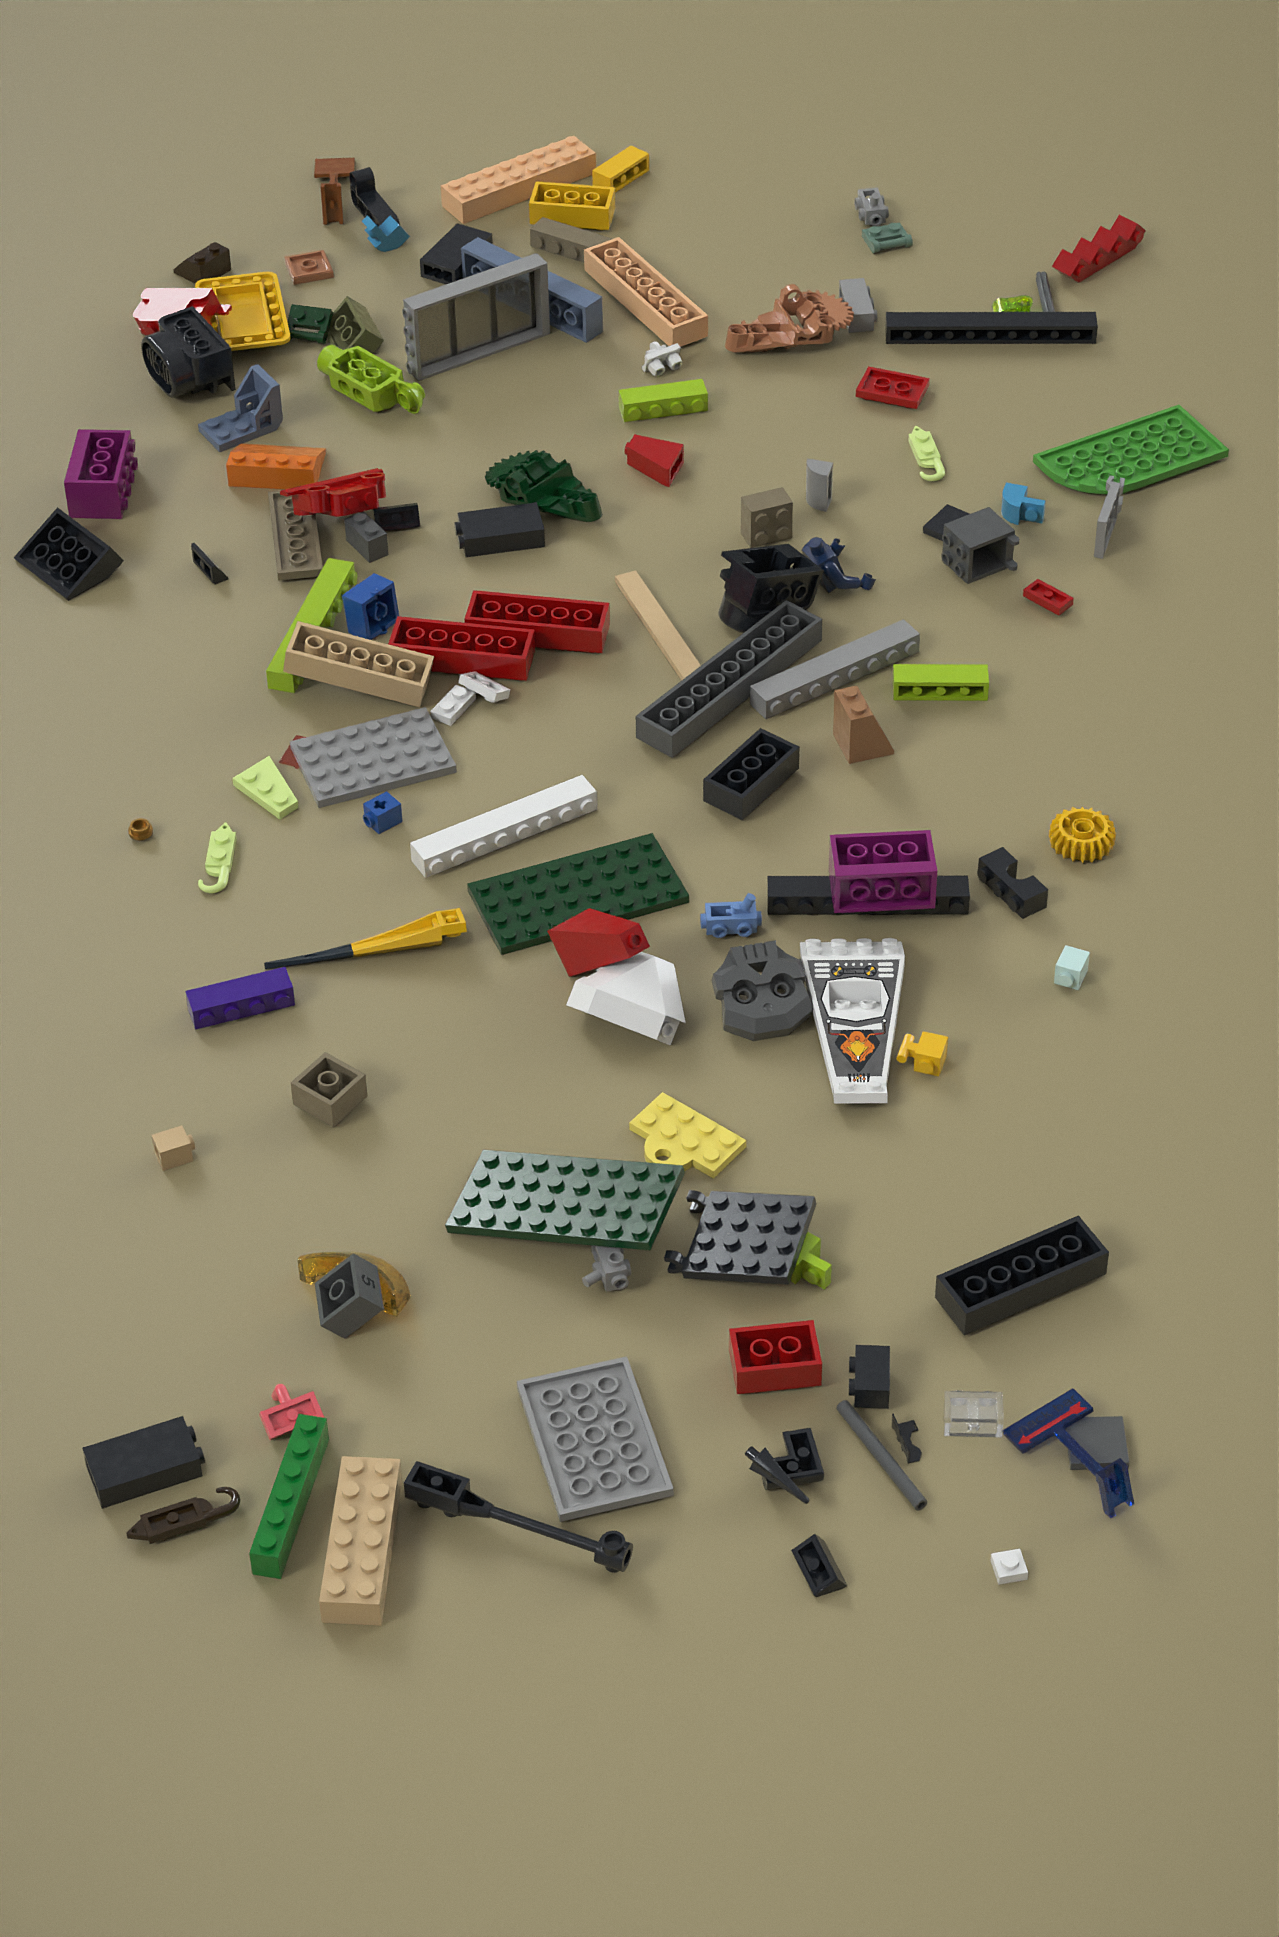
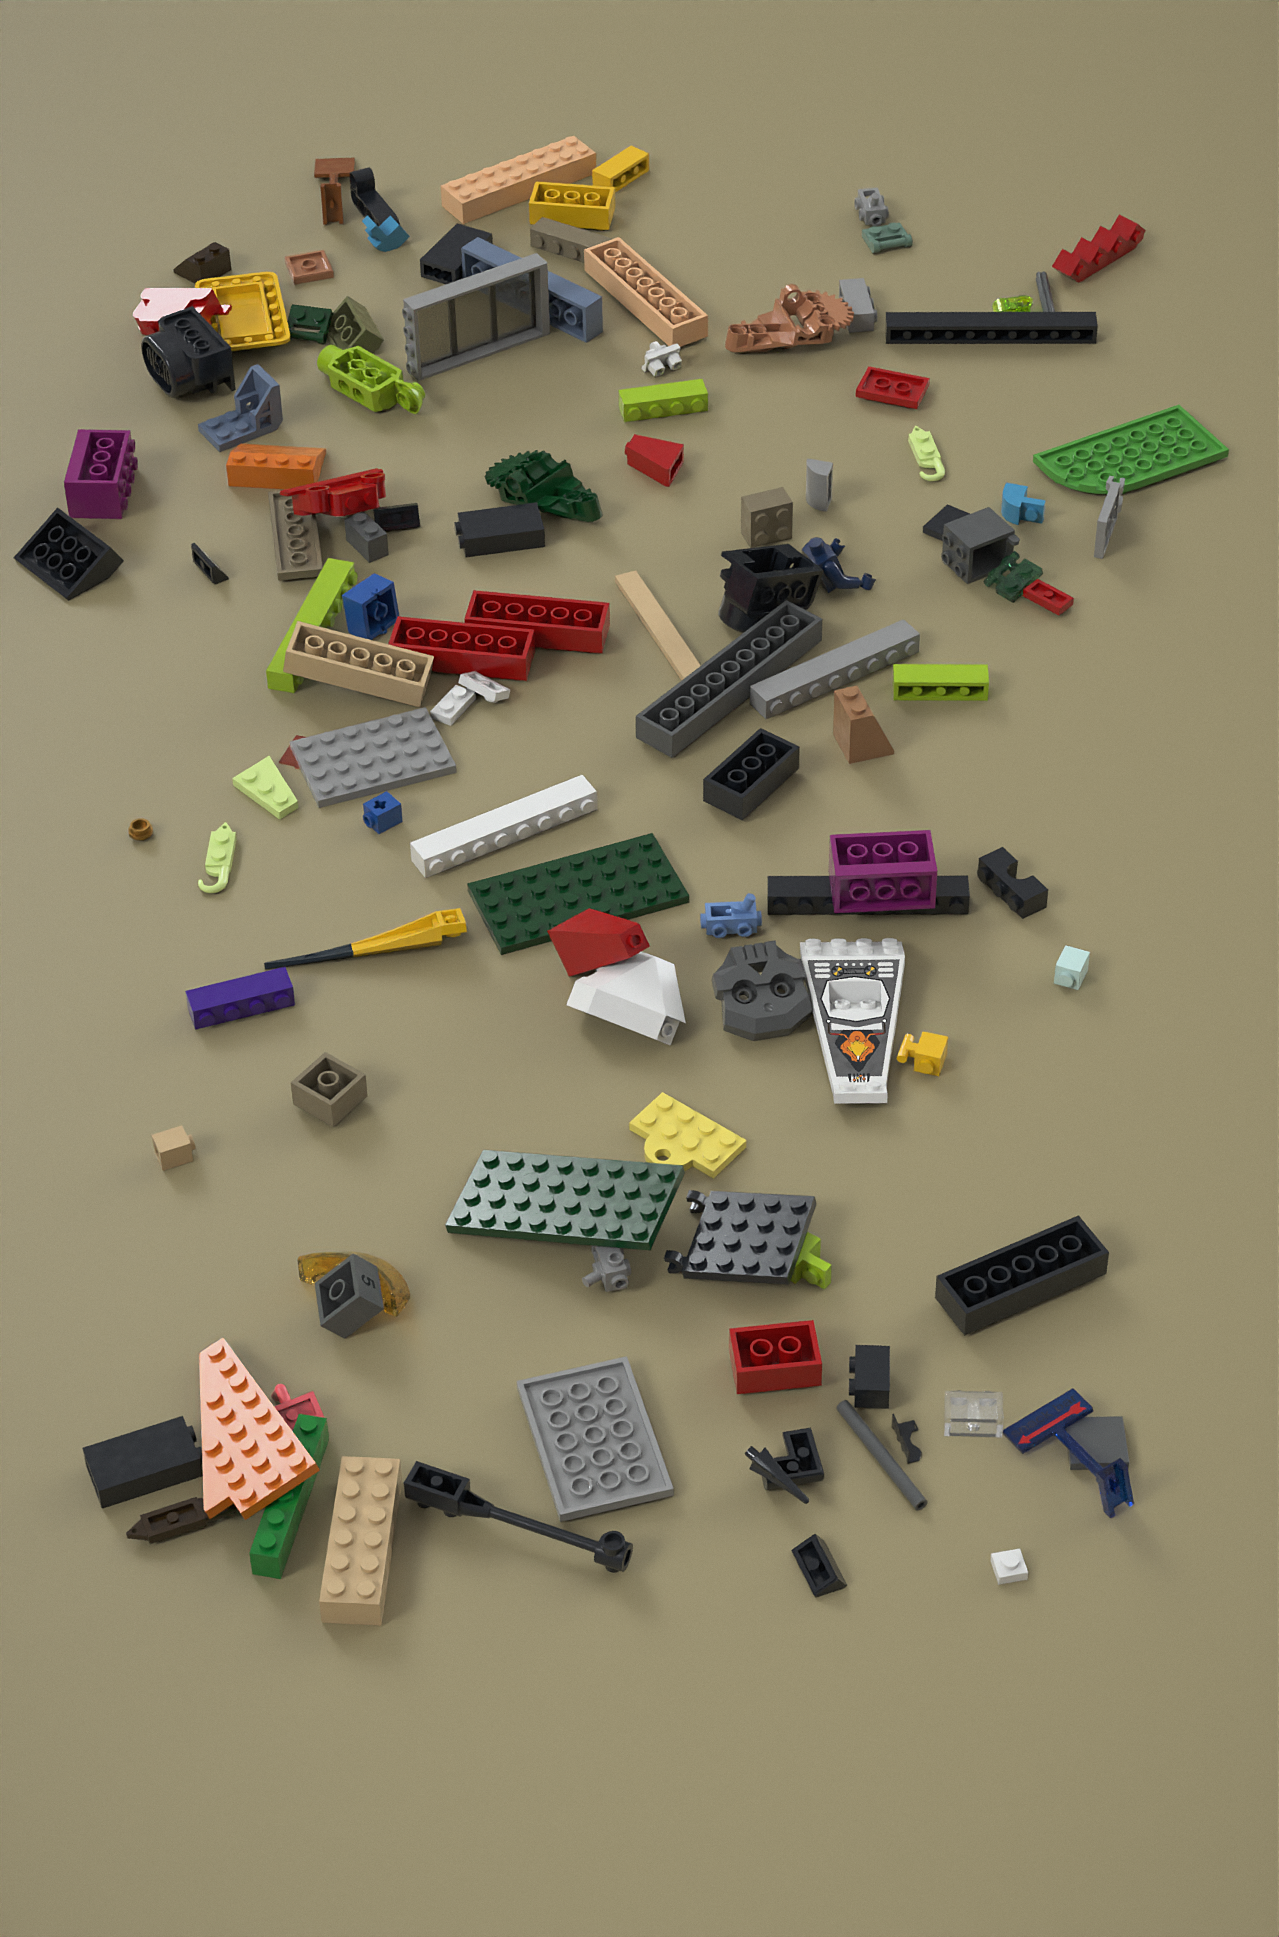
(246, 1443): none -> wing
(1020, 577): none -> clear green plate
(1082, 834): yellow gear -> none

